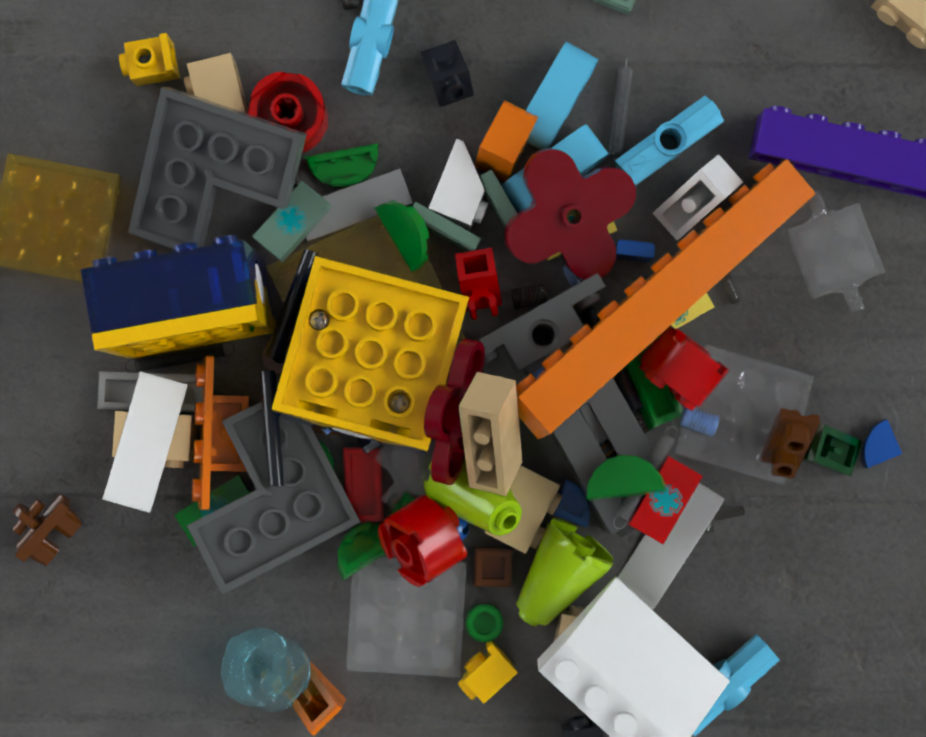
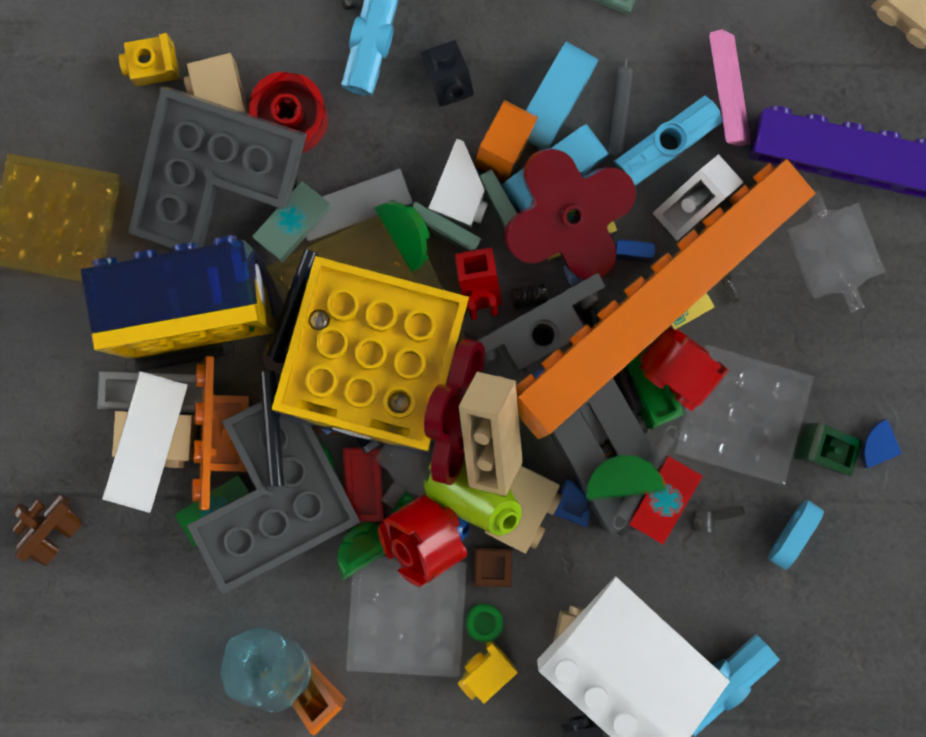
(345, 166): green tile -> none
(560, 572): lime cone -> none
(655, 564): white sticker -> none
(711, 422): light blue piece -> none
(730, 88): none -> bright pink tile
(789, 441): reddish brown hips -> none
(795, 534): none -> medium azure beam

